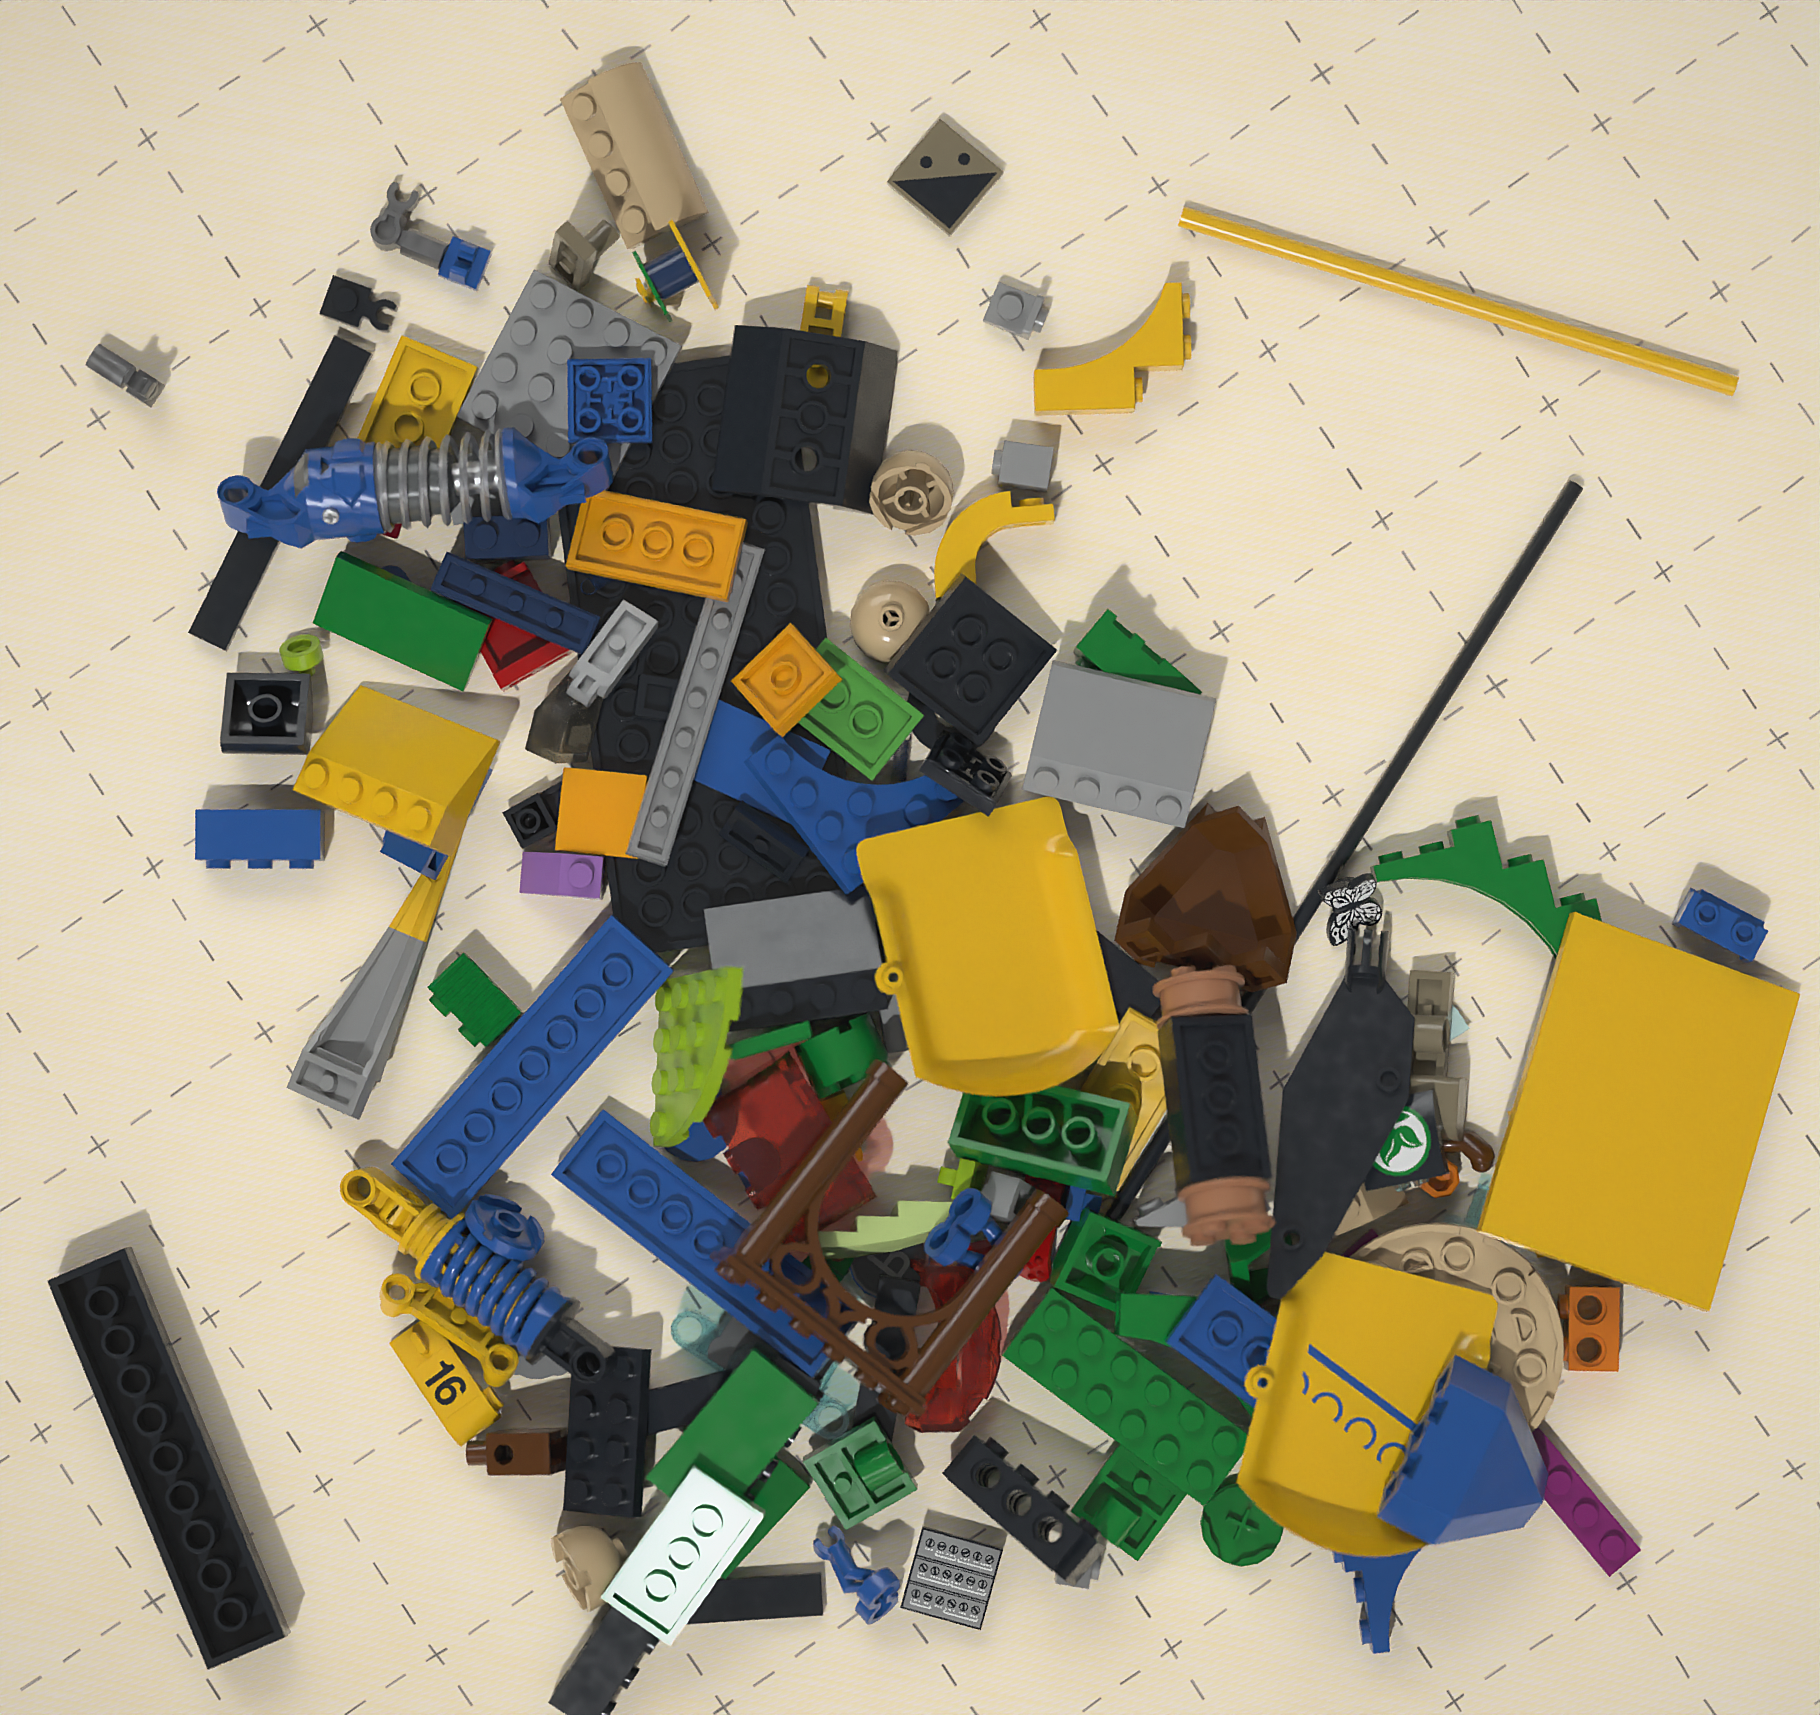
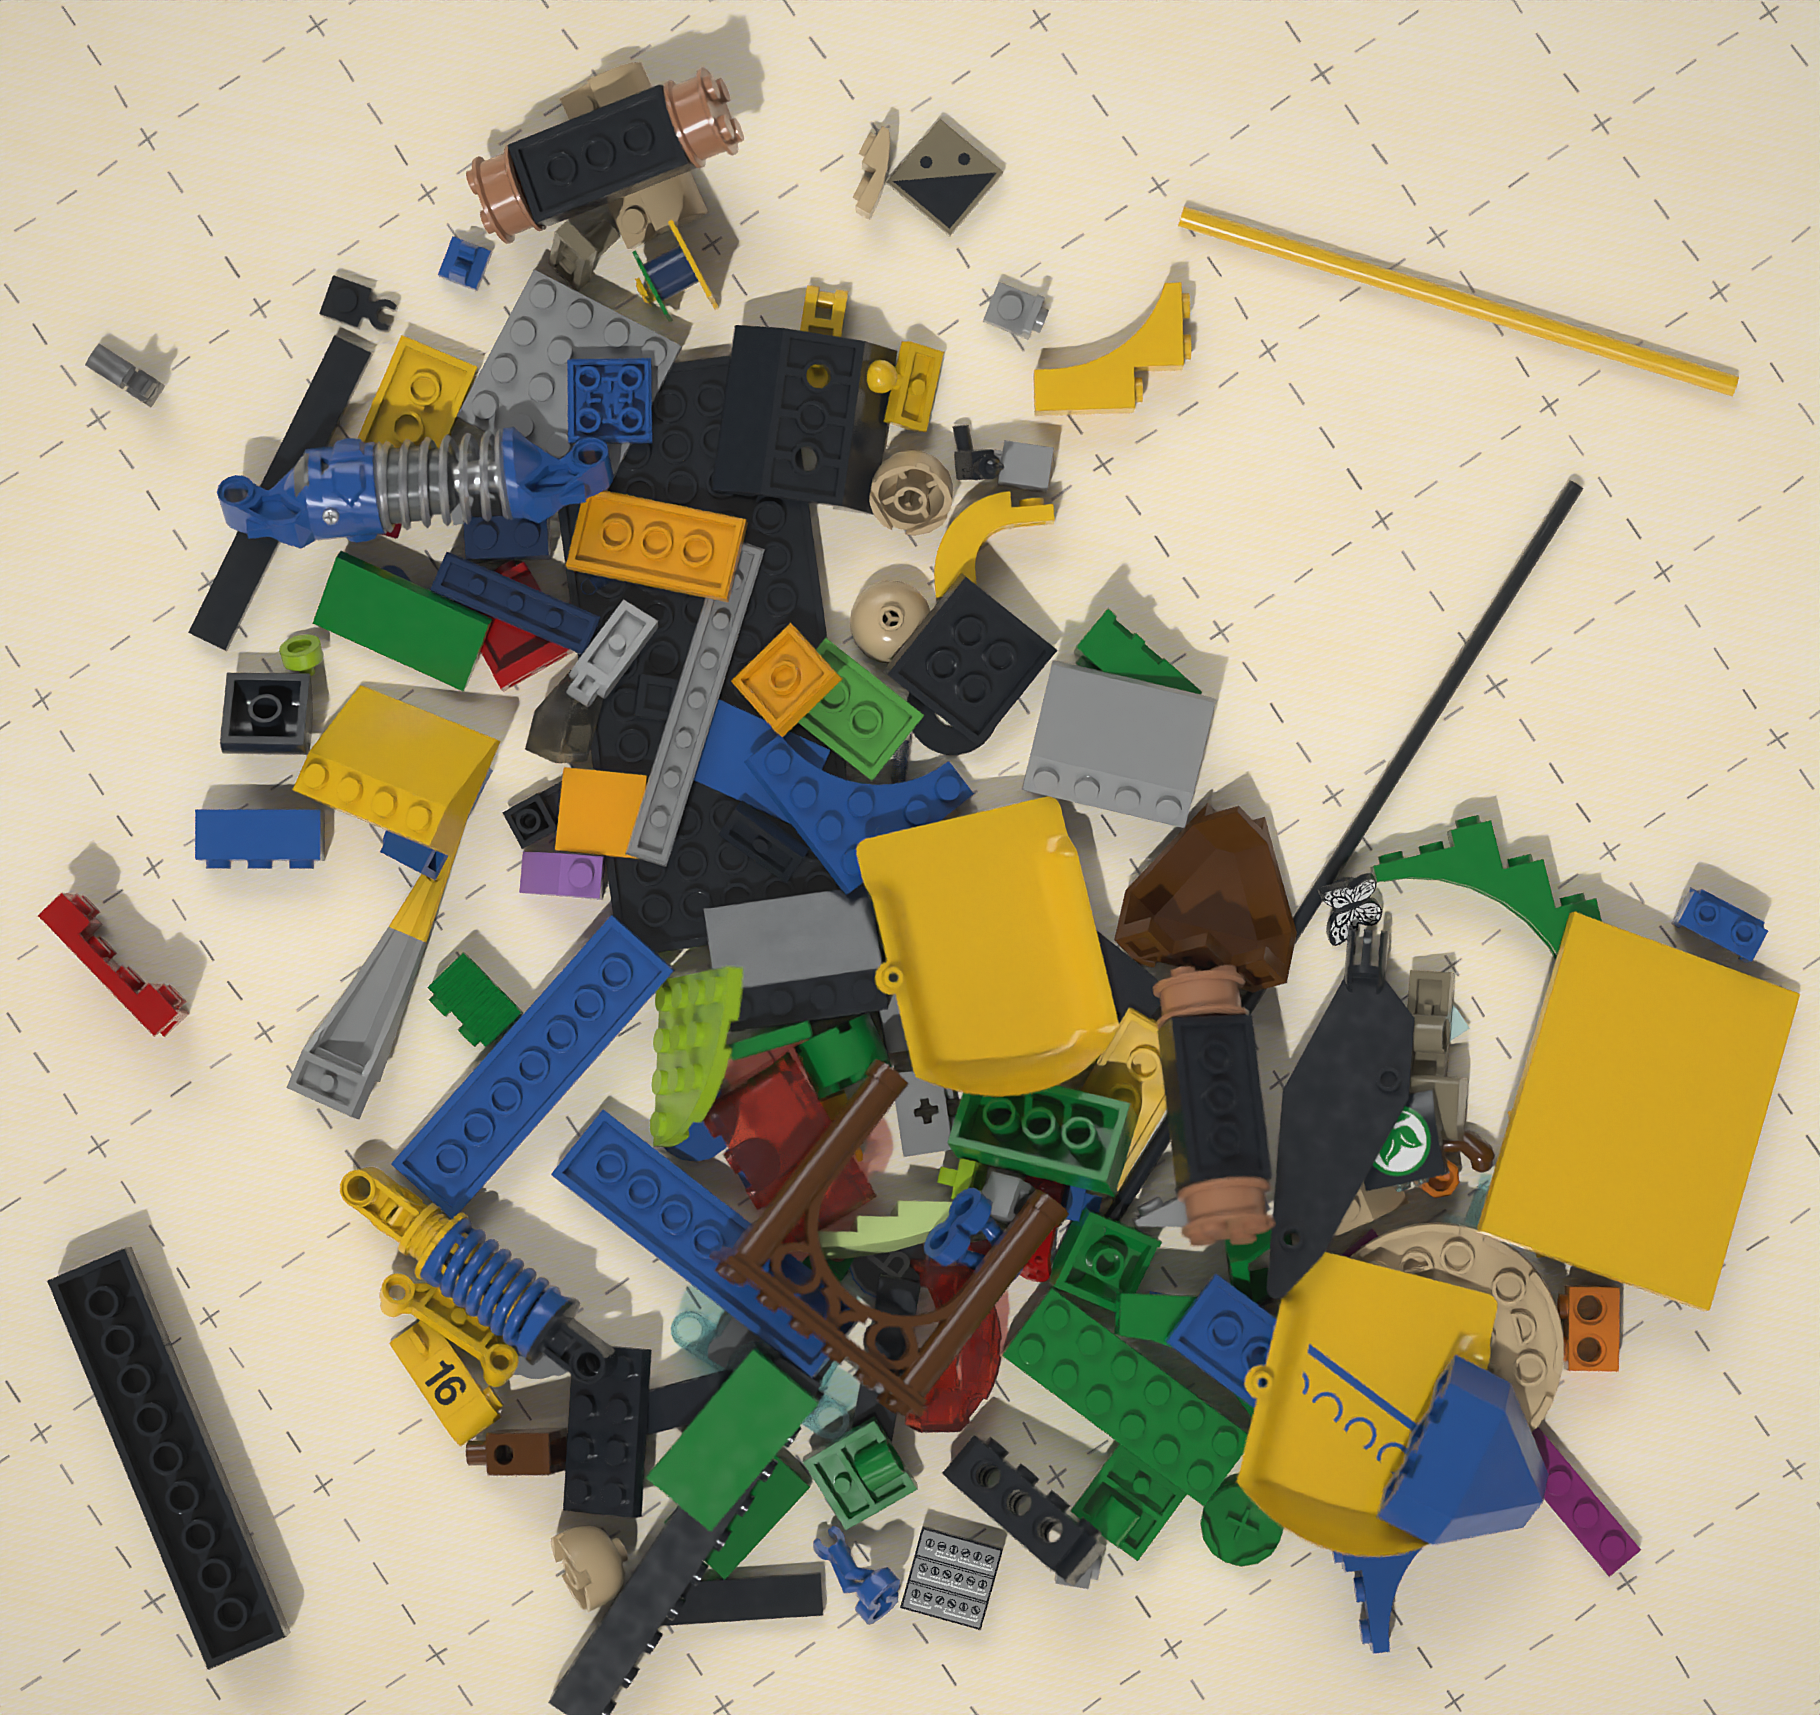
(74, 923): none -> red piece
(389, 232): flat silver bar -> none
(503, 1228): blue tile -> none
(604, 155): none -> black brick
(683, 1554): tile -> none
(875, 161): none -> tan slope
(910, 384): none -> yellow plate
(915, 1135): none -> light grey brick
(966, 771): black tile -> none
(971, 462): none -> black piece

